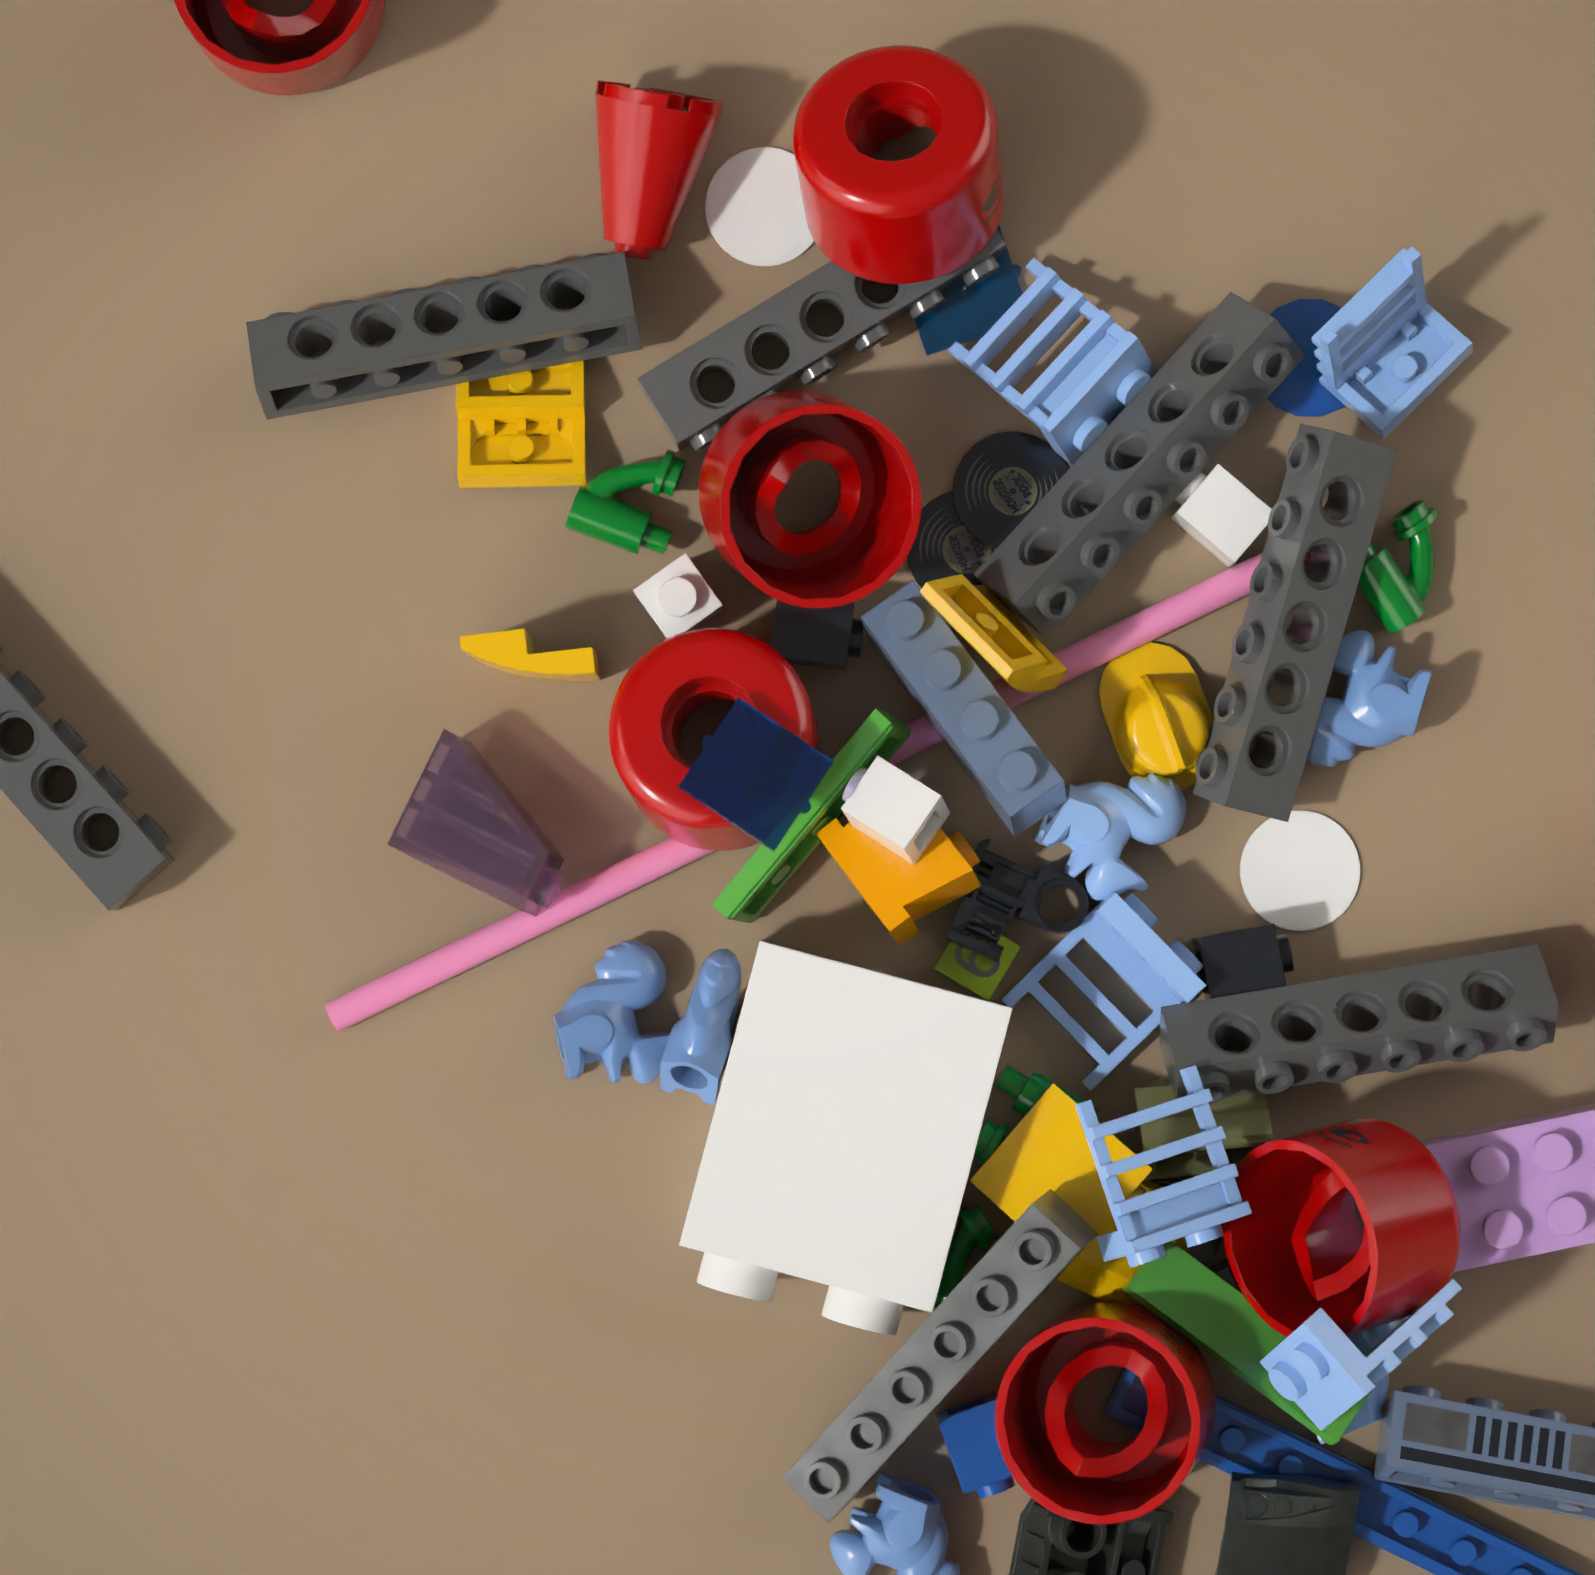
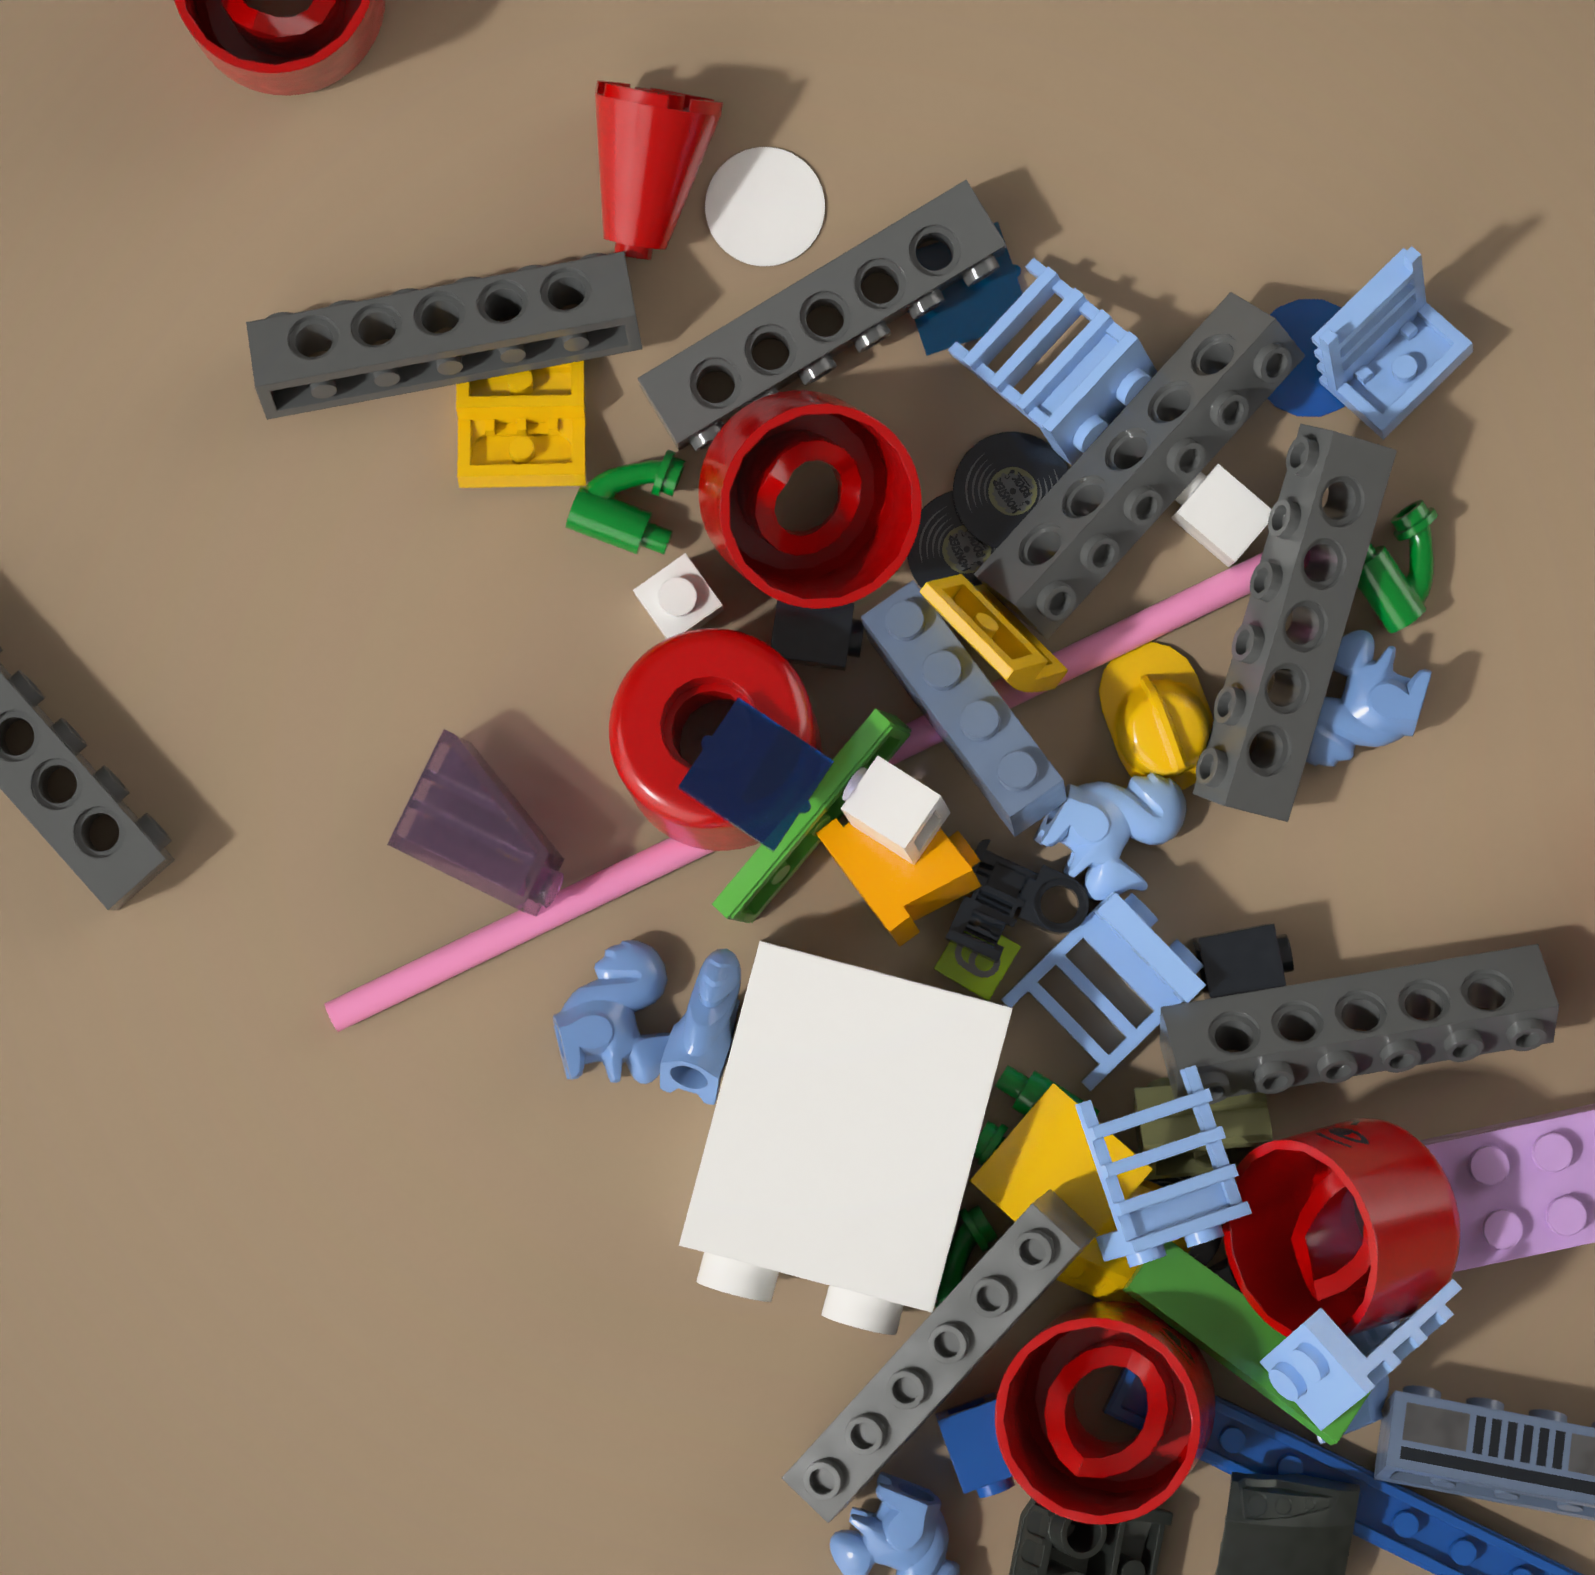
(514, 654): yellow slope -> none
(910, 214): red piece -> none
(1300, 871): white sticker -> none

